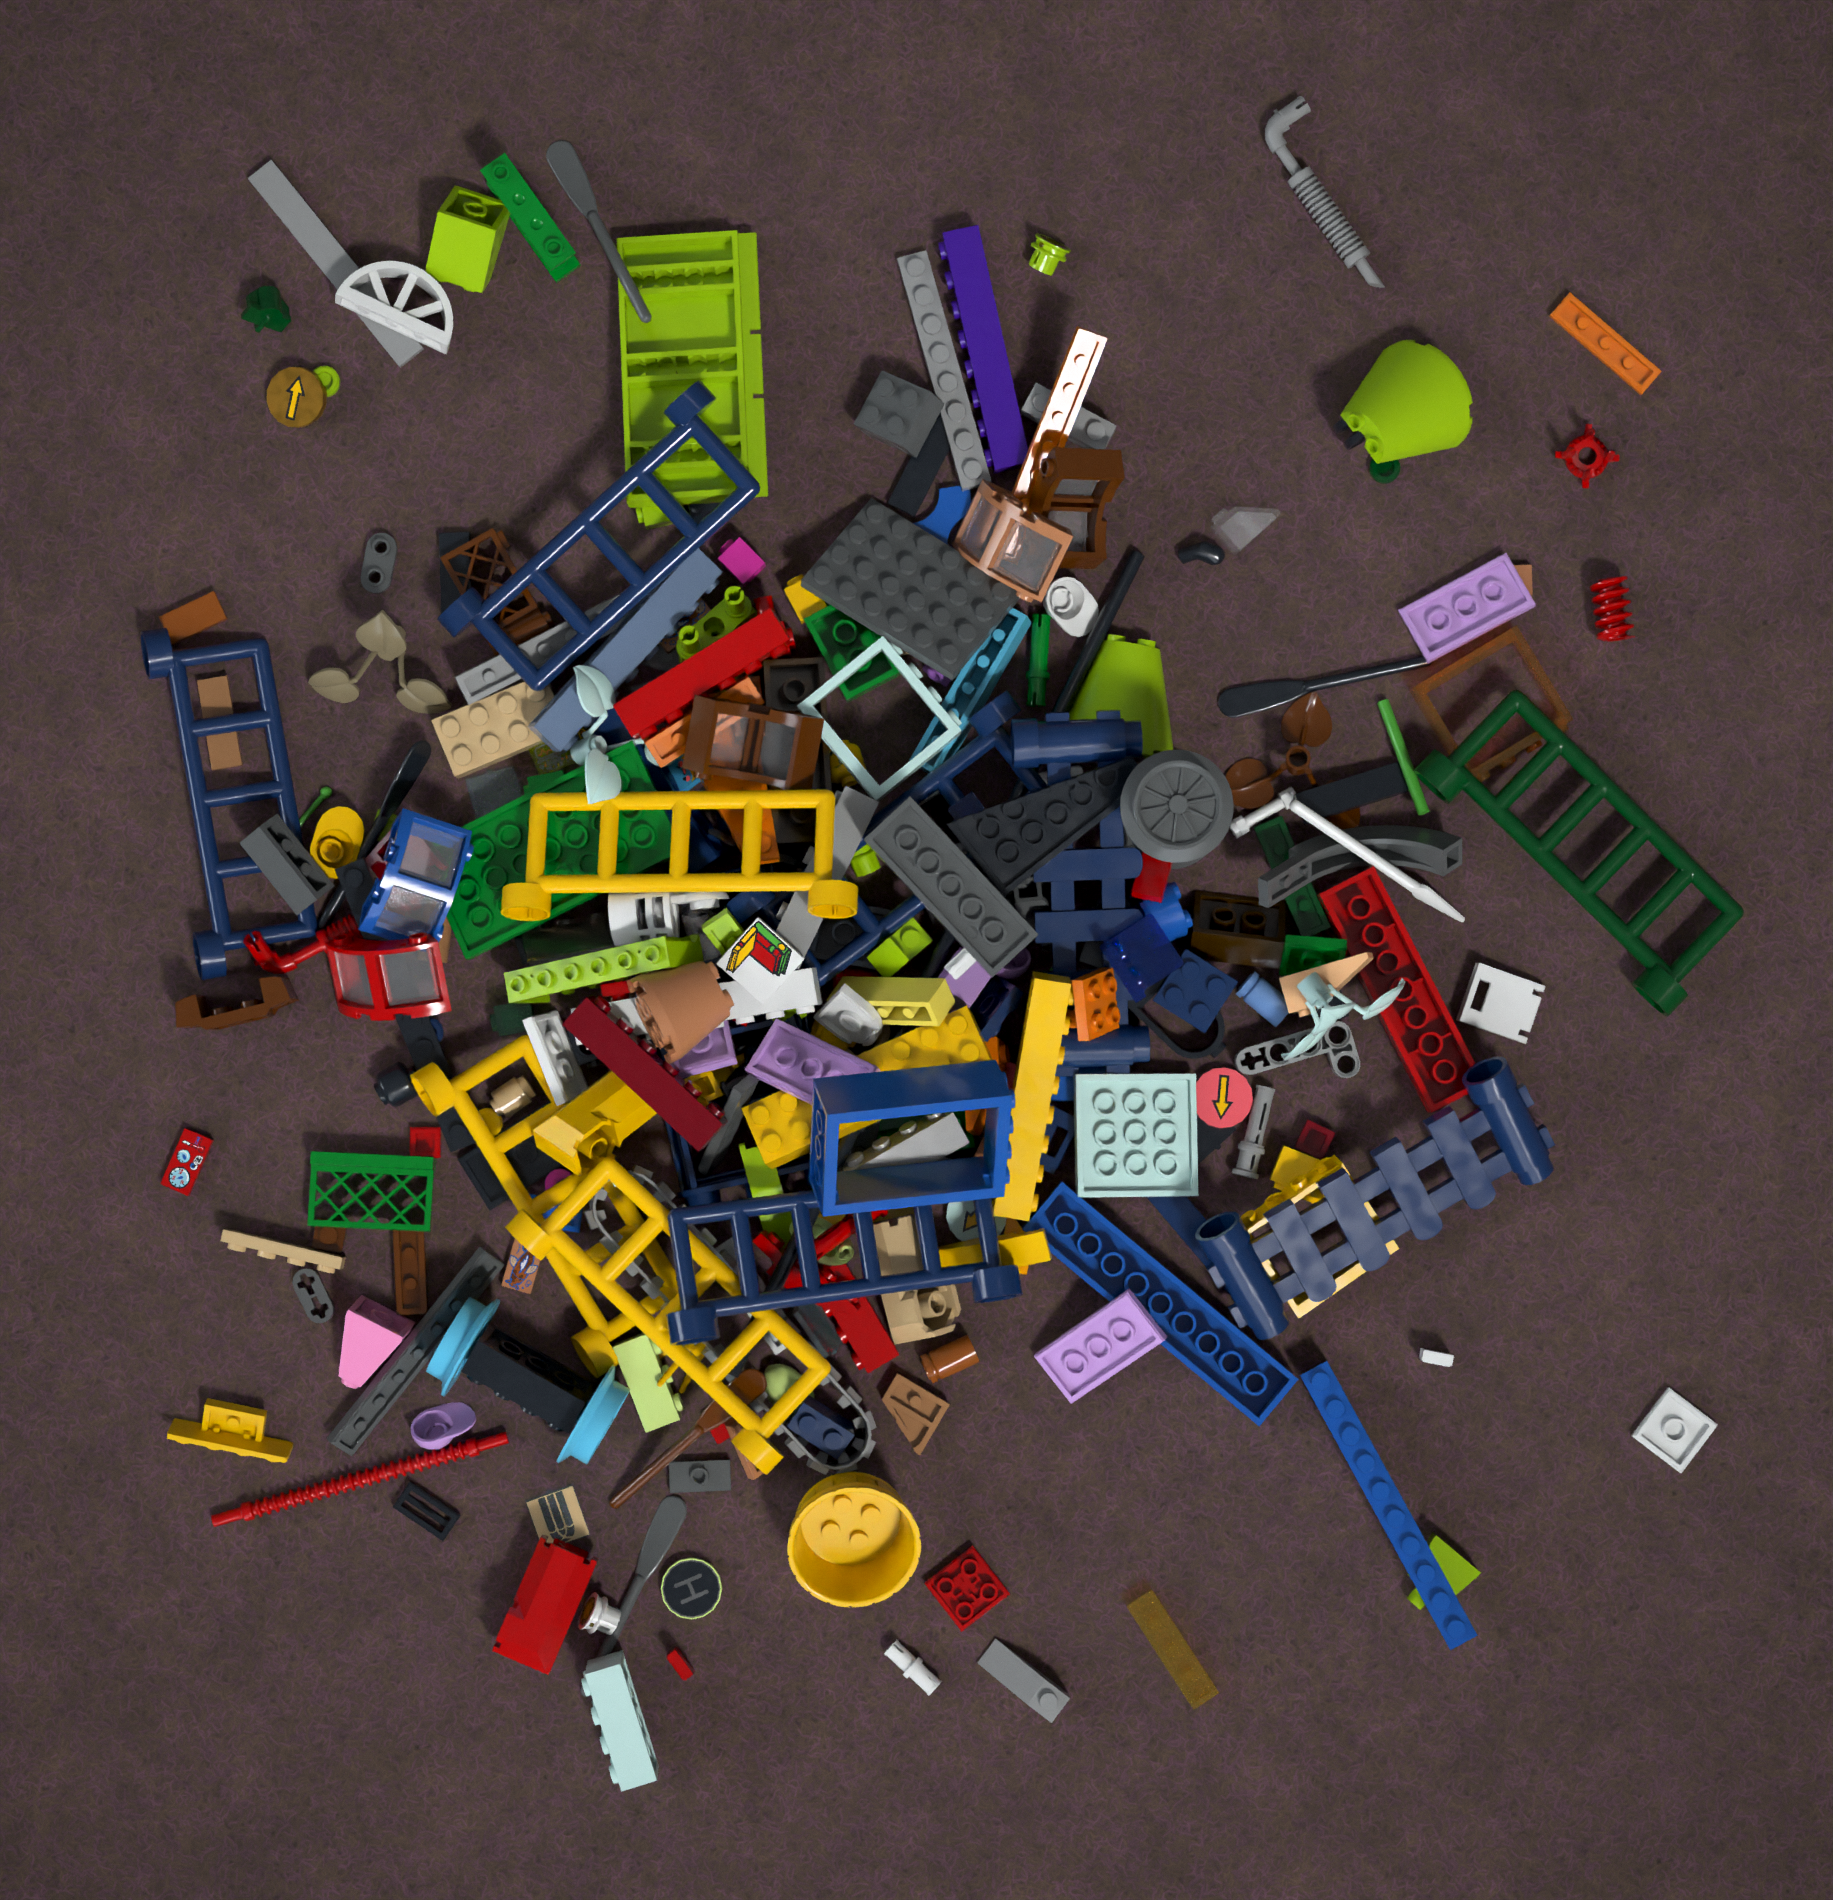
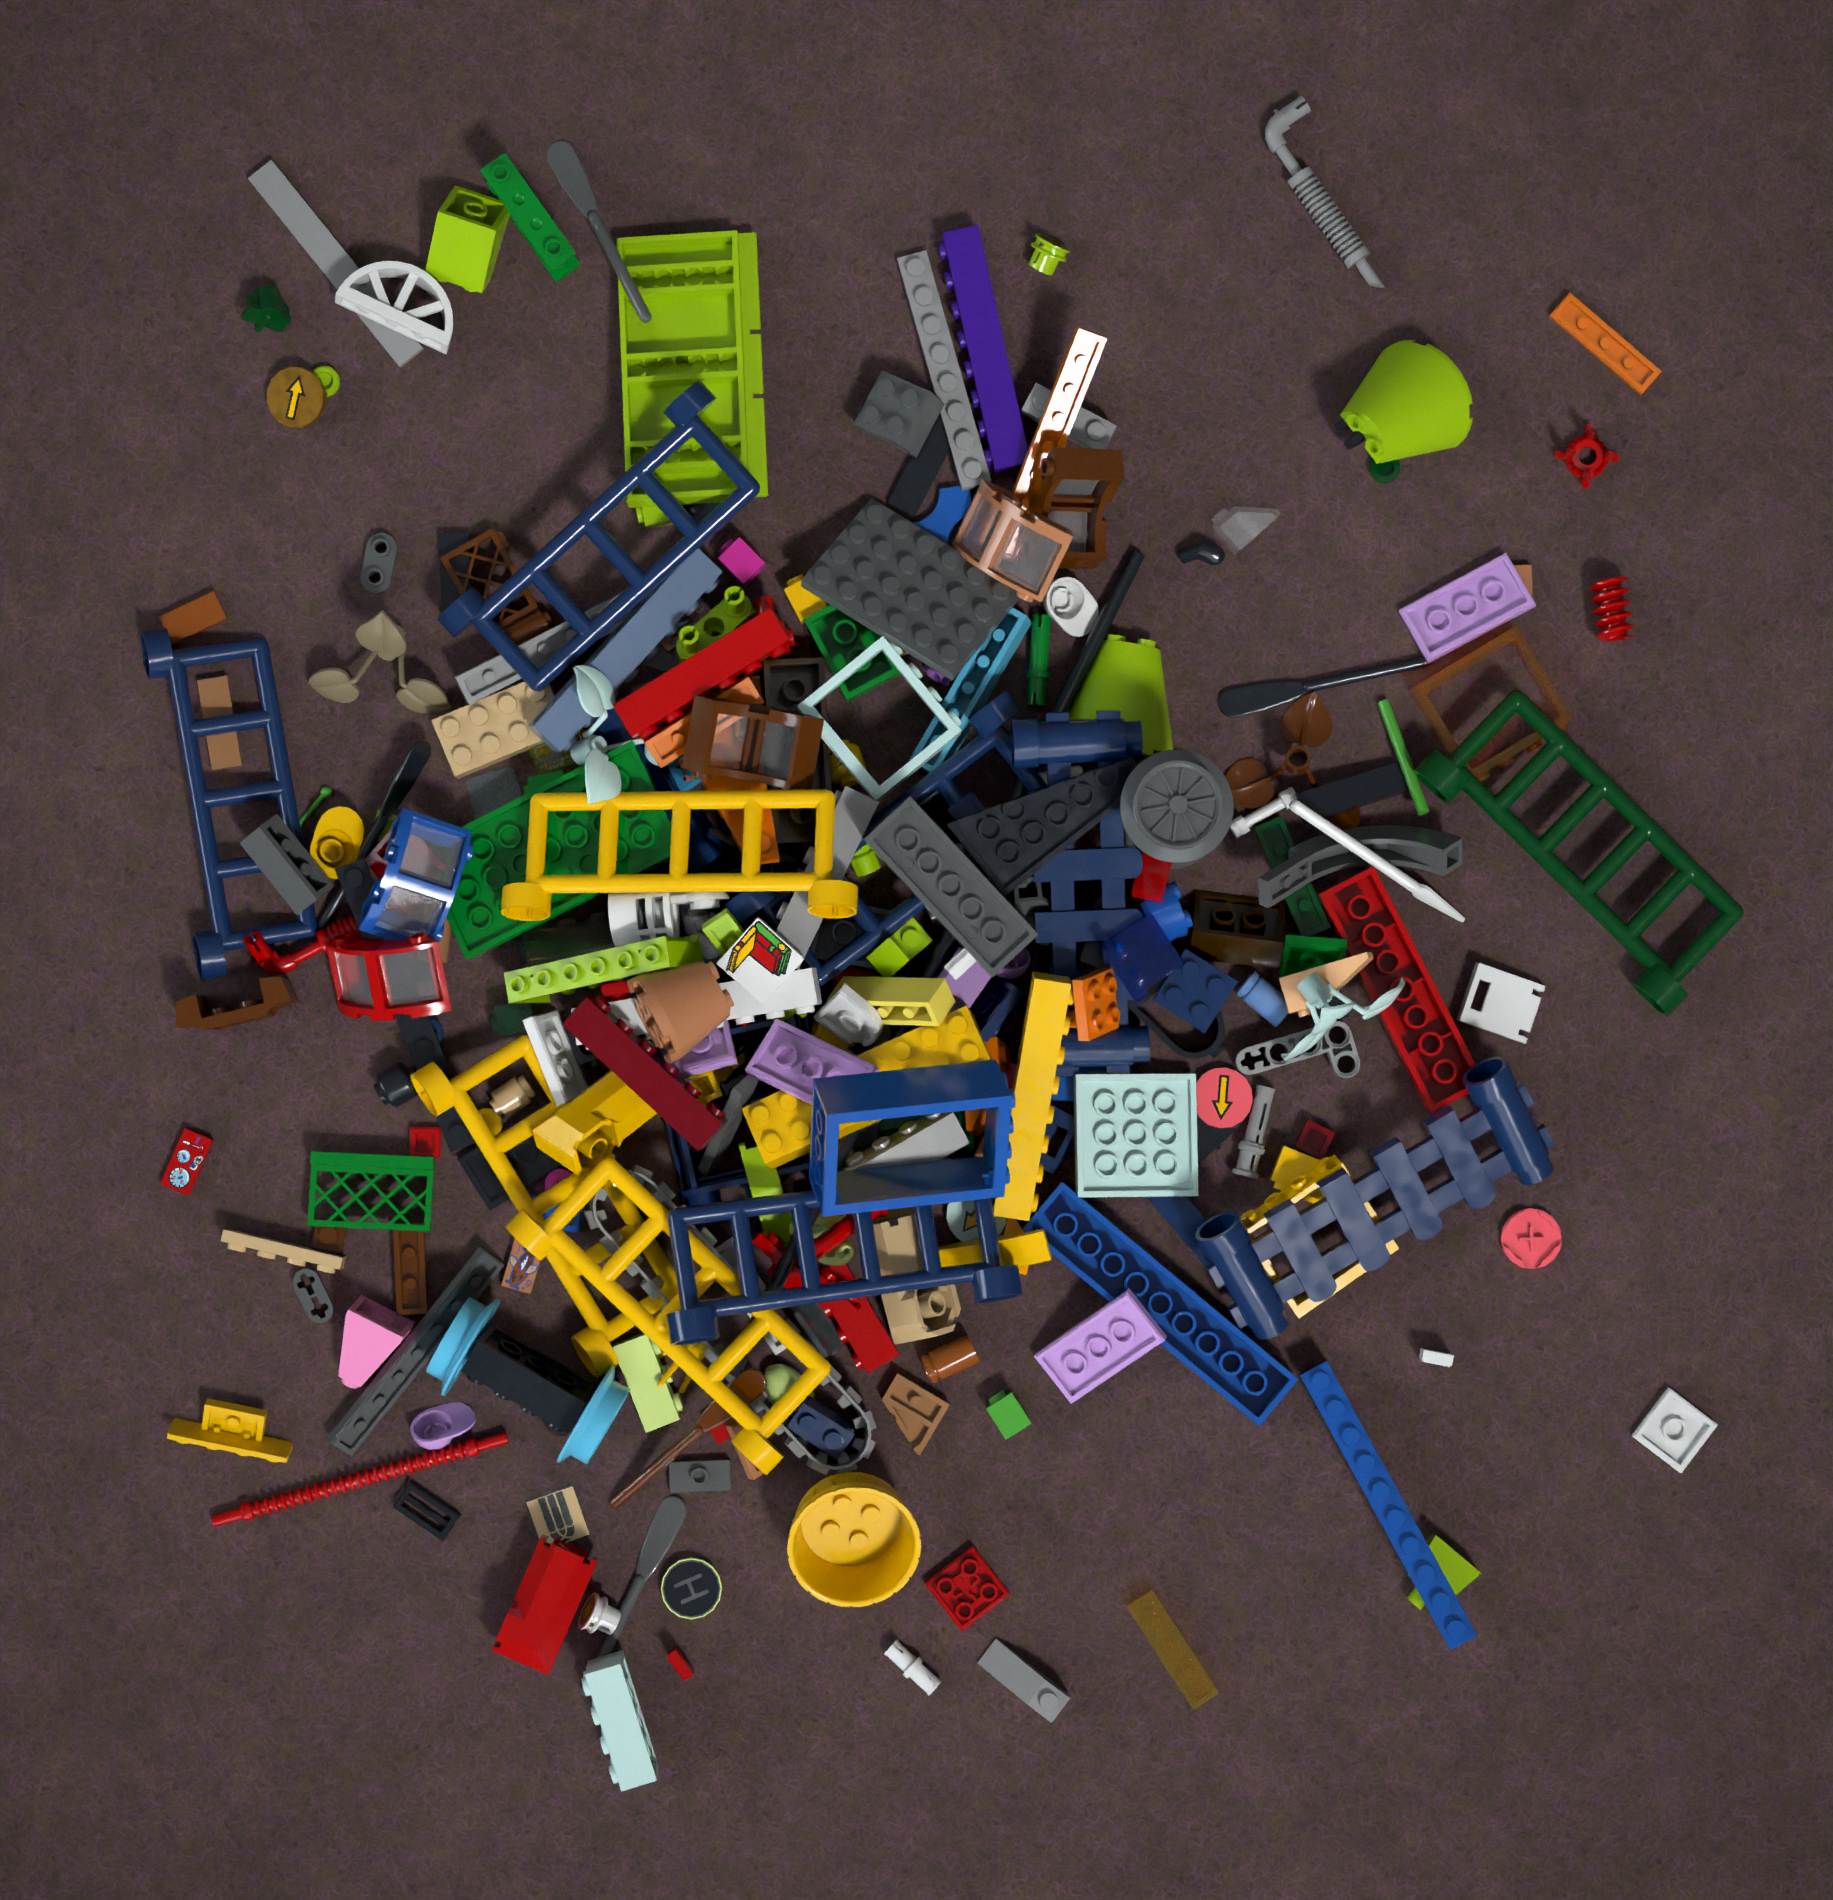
(1007, 1413): none -> bright green brick
(1531, 1238): none -> coral tile

